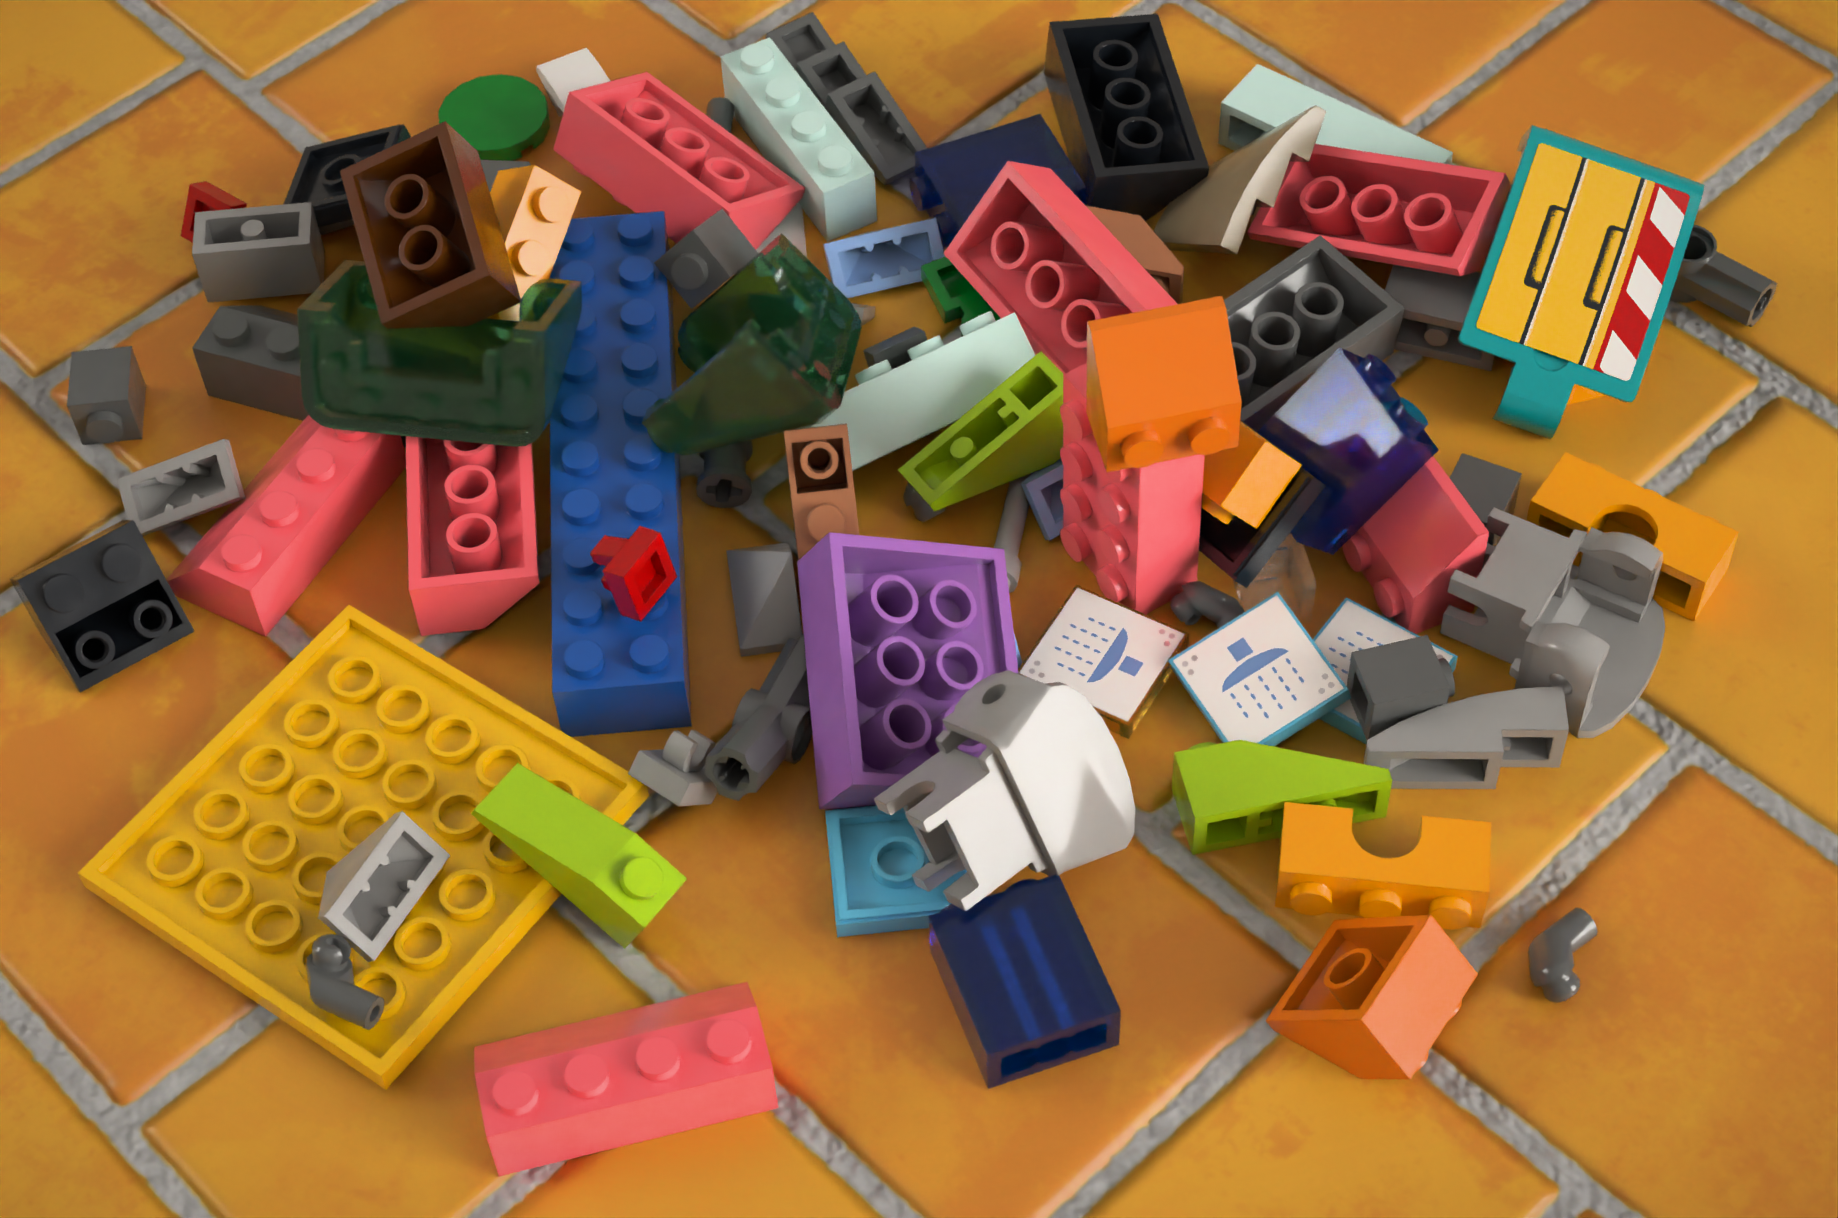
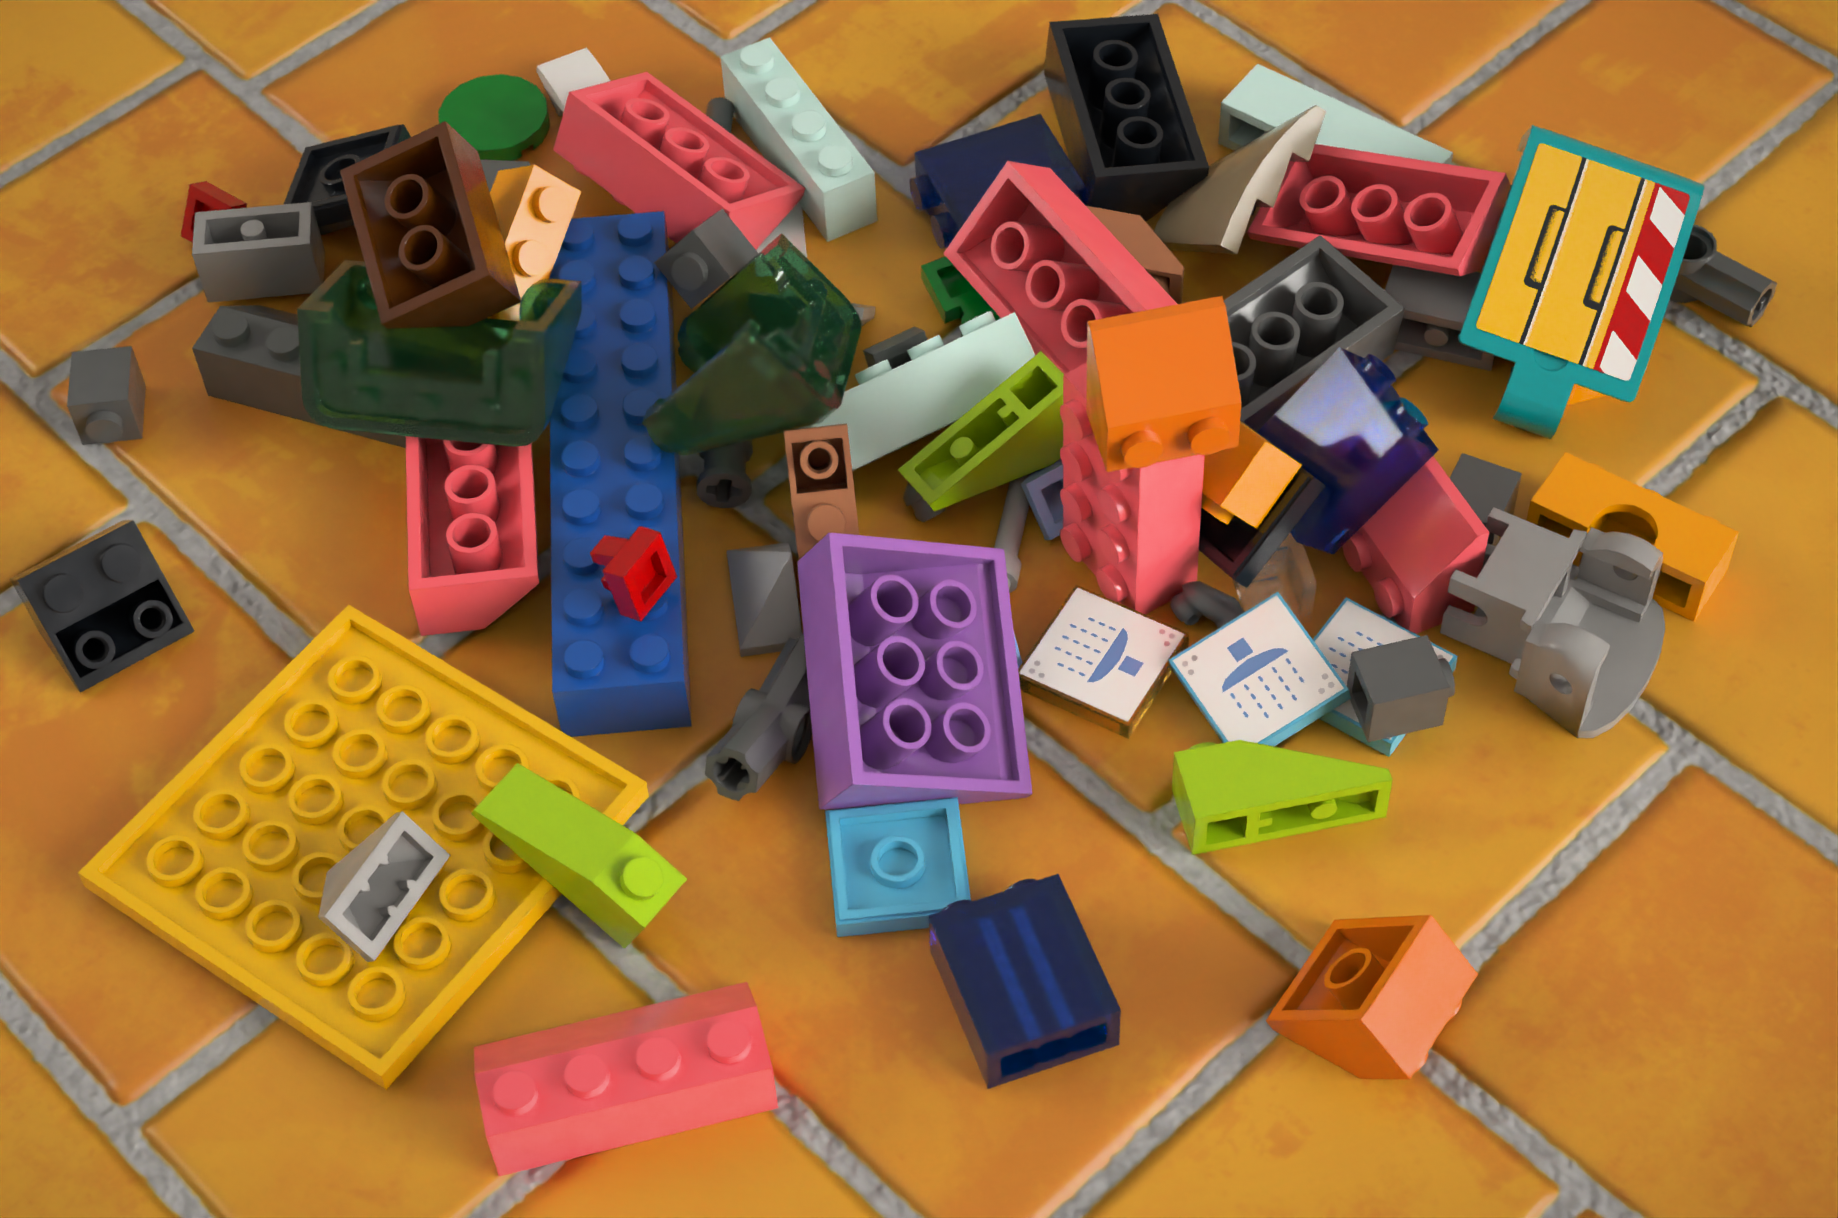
(181, 487): light grey slope -> none
(288, 524): coral slope -> none
(333, 983): dark grey arm -> none
(677, 769): light grey tile -> none
(852, 98): dark grey slope -> none
(883, 257): light blue slope -> none
(1037, 797): piece -> none
(1330, 873): light orange arch -> none
(1472, 738): light grey slope -> none
(1553, 951): dark grey arm -> none

